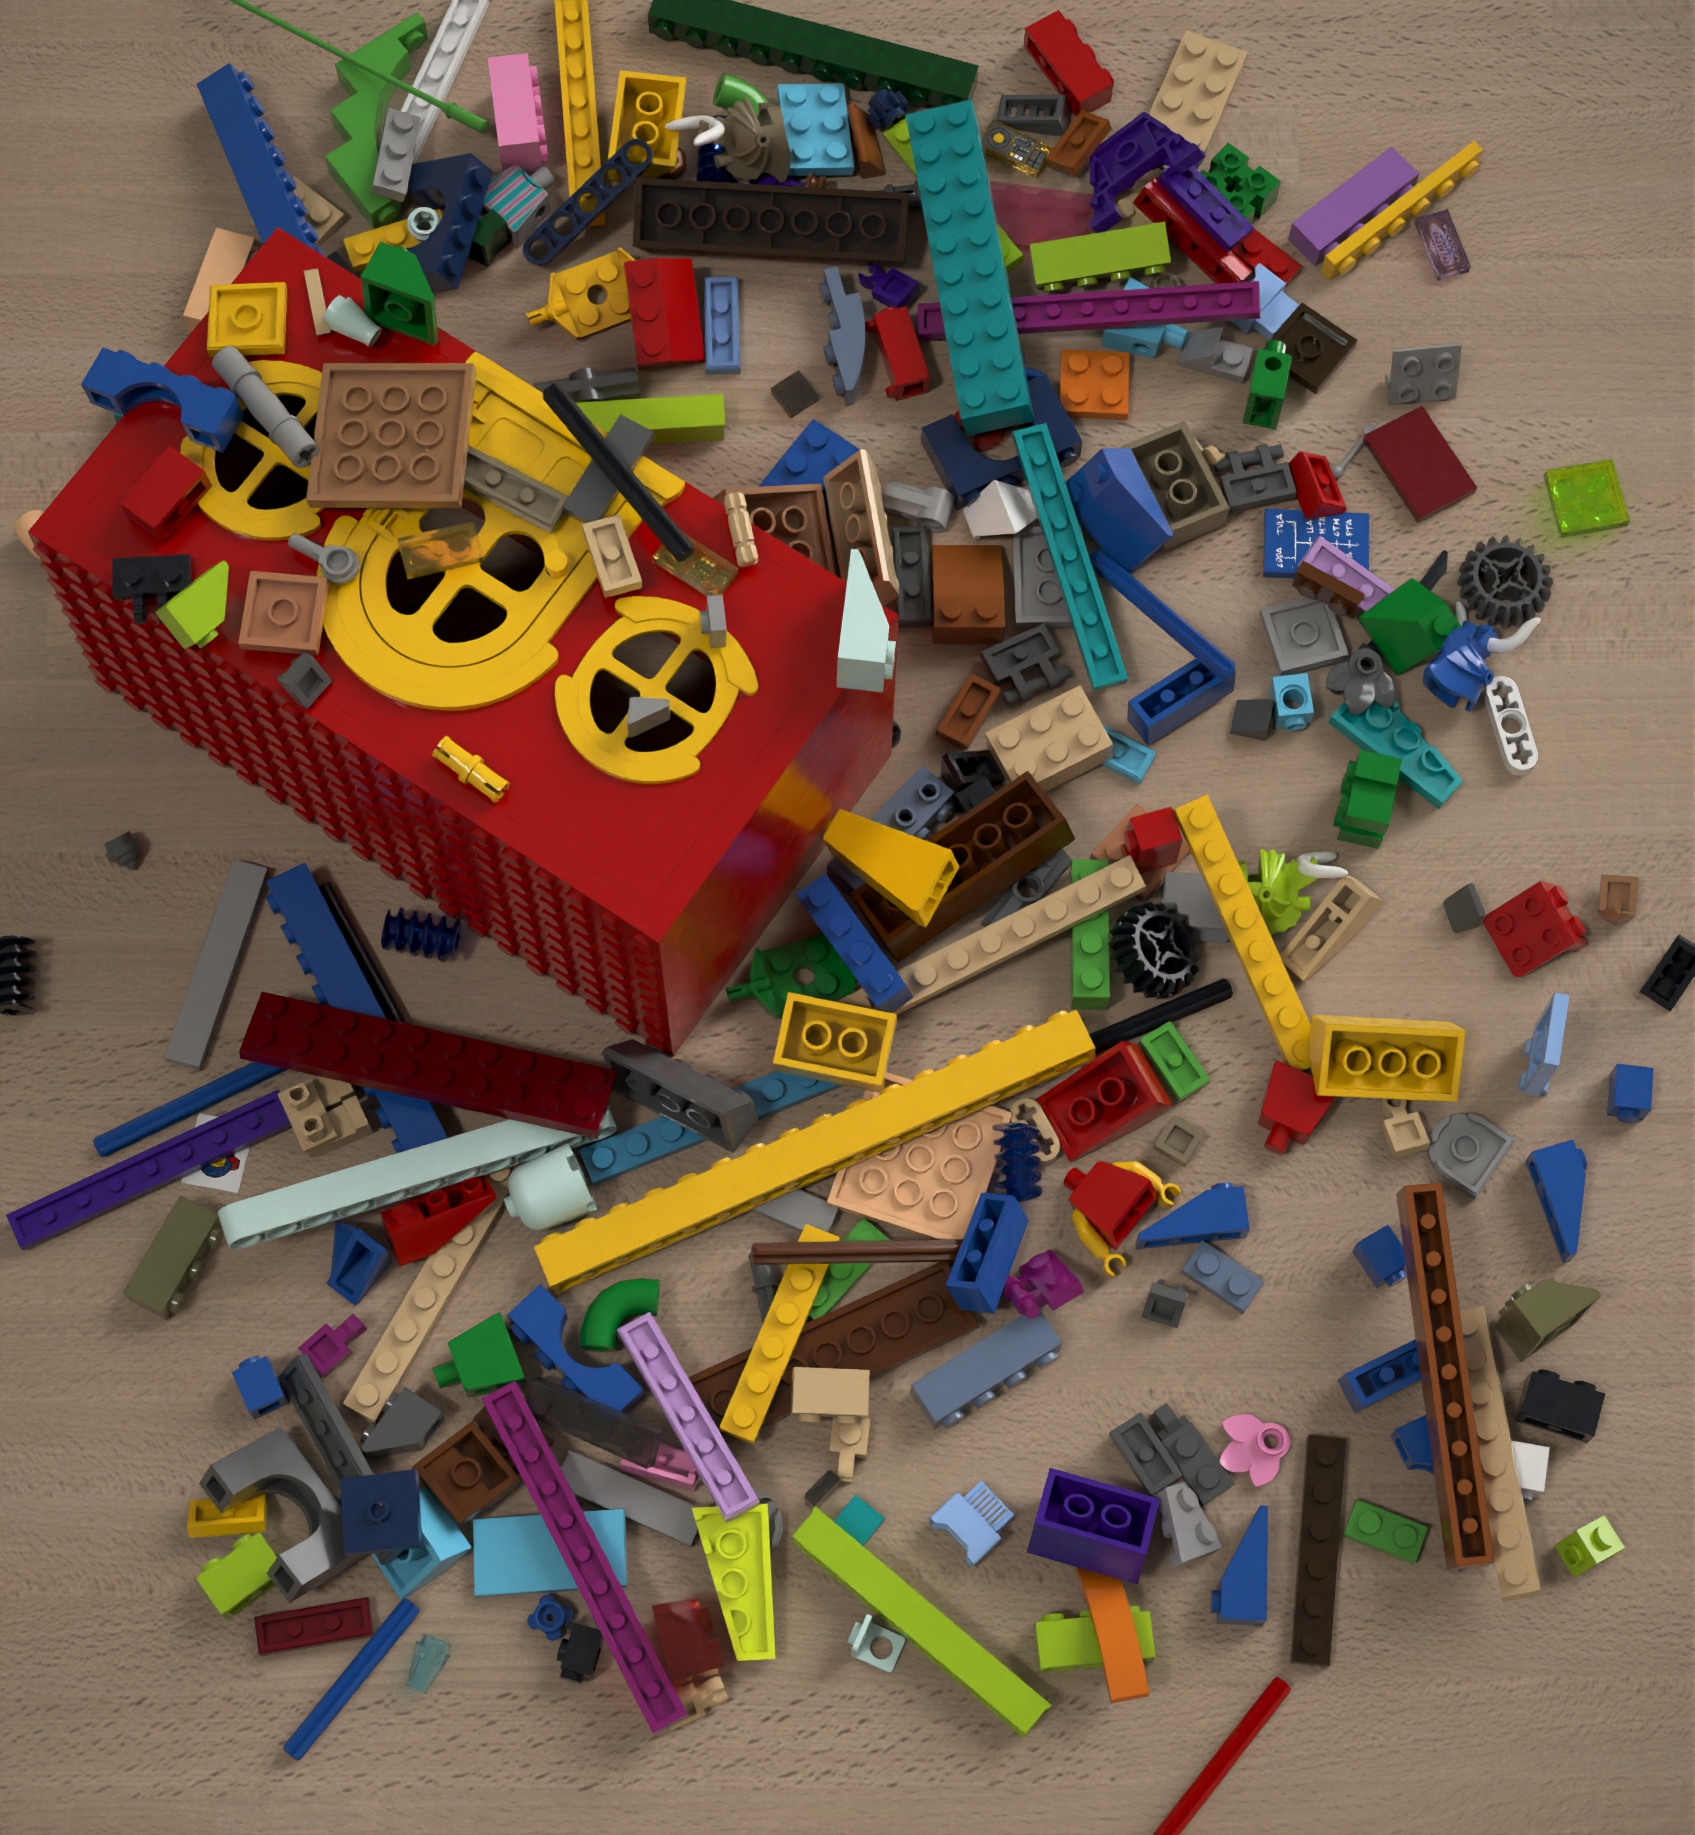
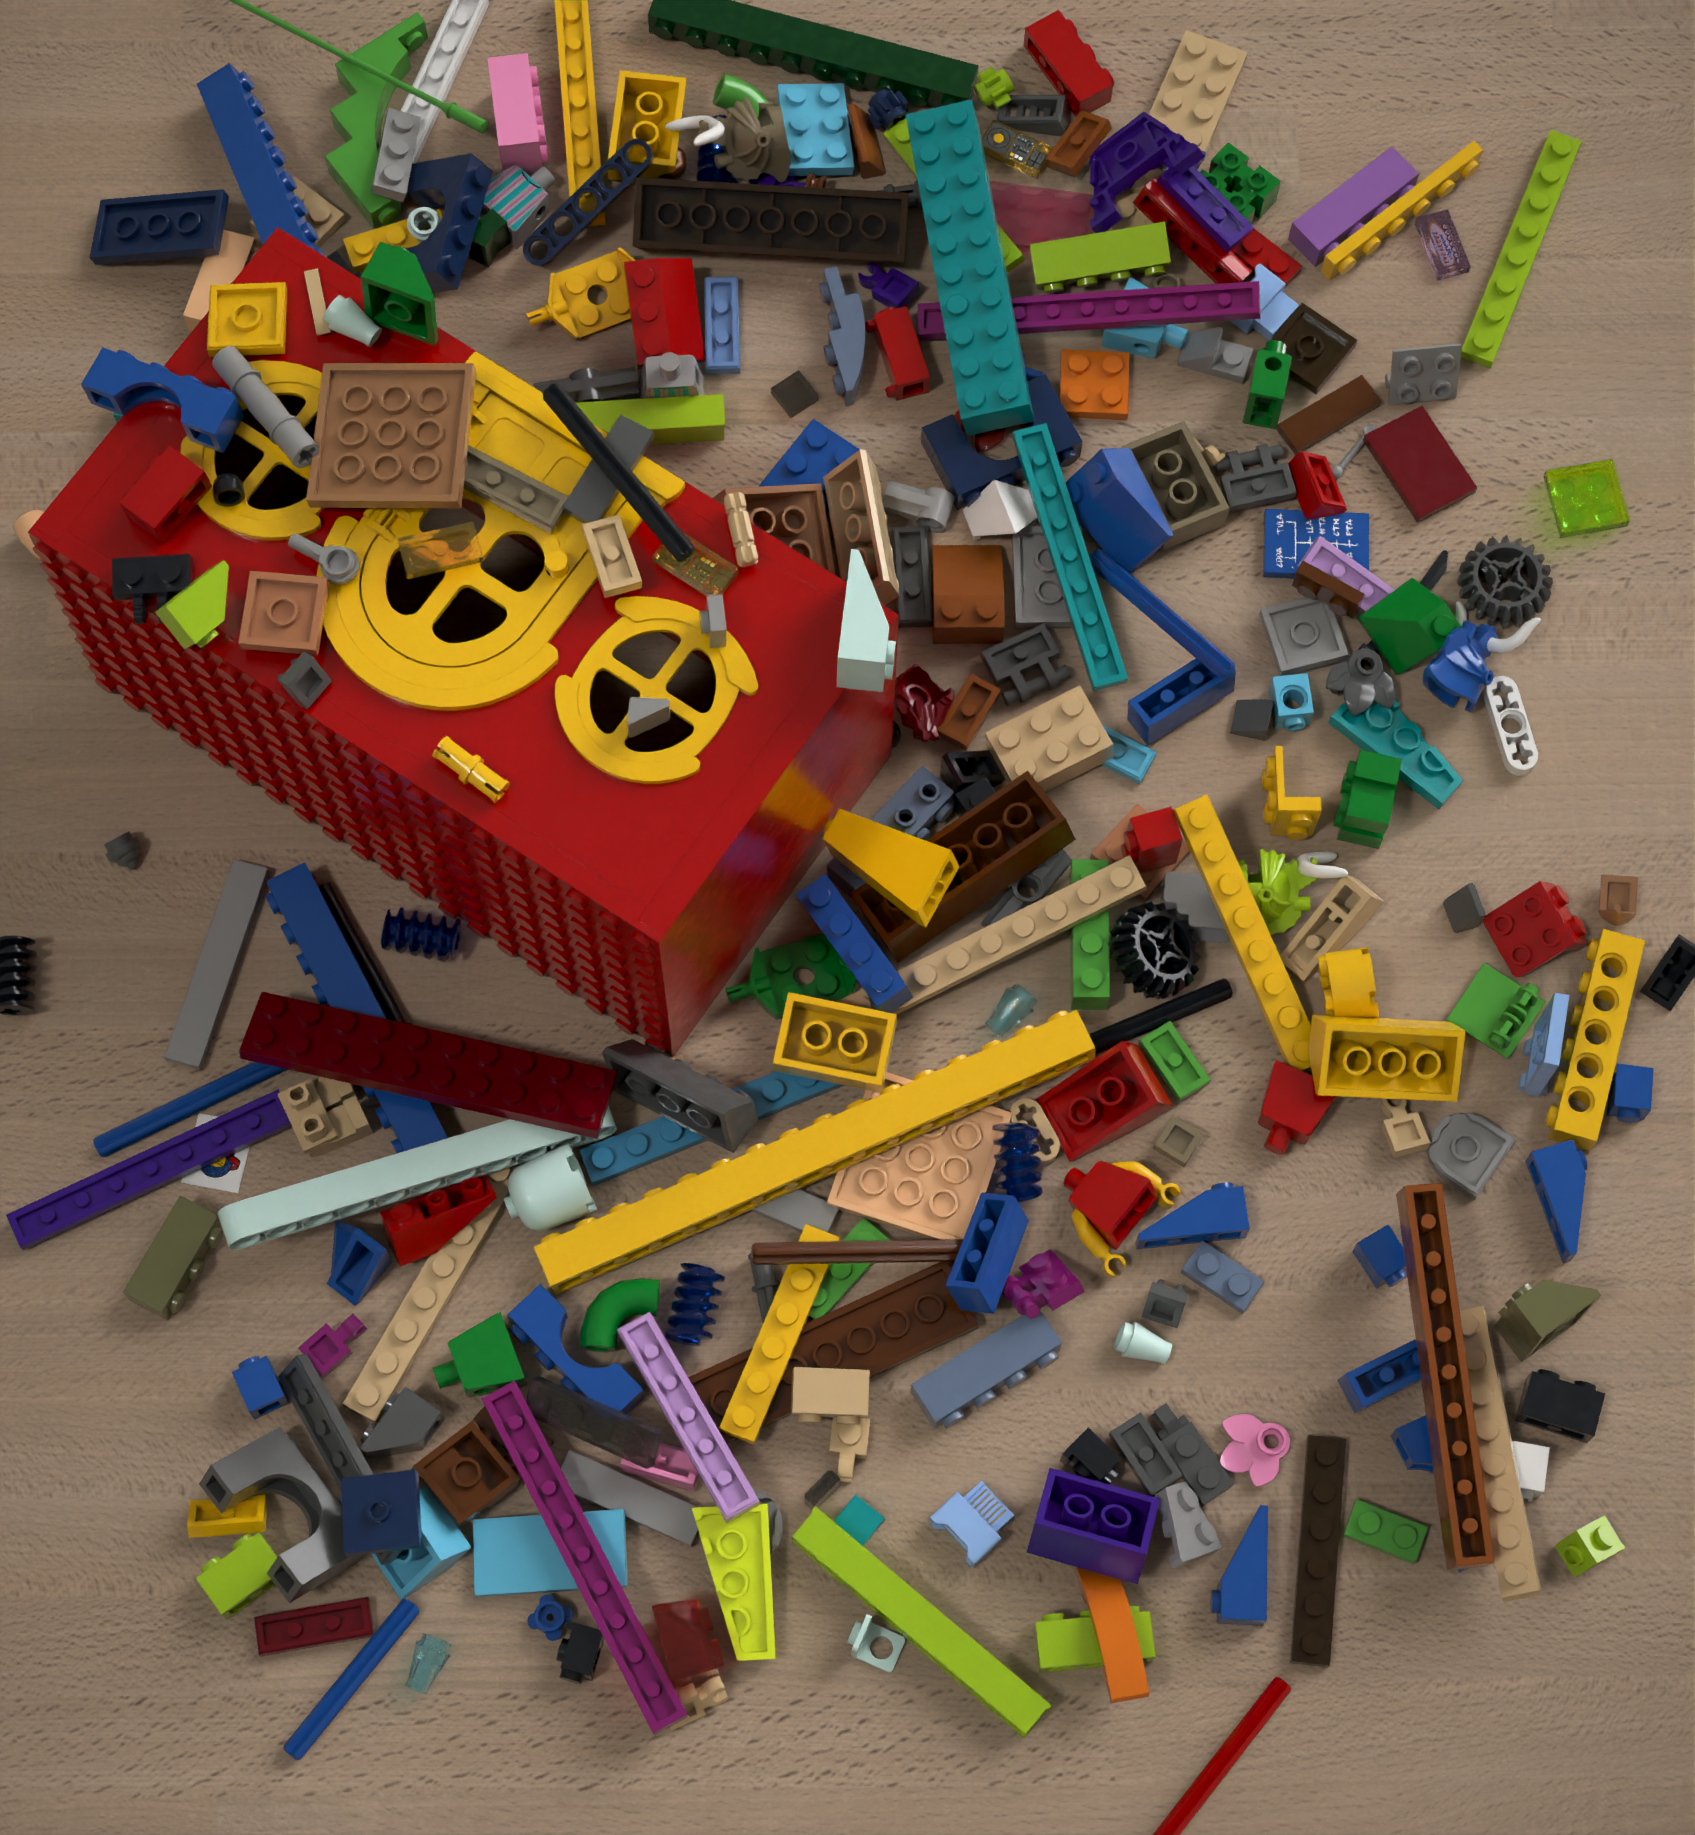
(159, 227): none -> dark blue plate
(228, 490): none -> black hinge
(670, 376): none -> light grey torso
(693, 1304): none -> clear blue piece
(921, 703): none -> dark red hair
(994, 87): none -> lime gear
(1011, 1009): none -> clear light blue cone
(1092, 1458): none -> black brick
(1140, 1343): none -> light aqua cone
(1286, 815): none -> yellow bracket
(1328, 415): none -> reddish brown tile
(1348, 983): none -> yellow brick
(1496, 1010): none -> bright green hinge
(1520, 249): none -> lime plate
(1624, 956): none -> yellow brick

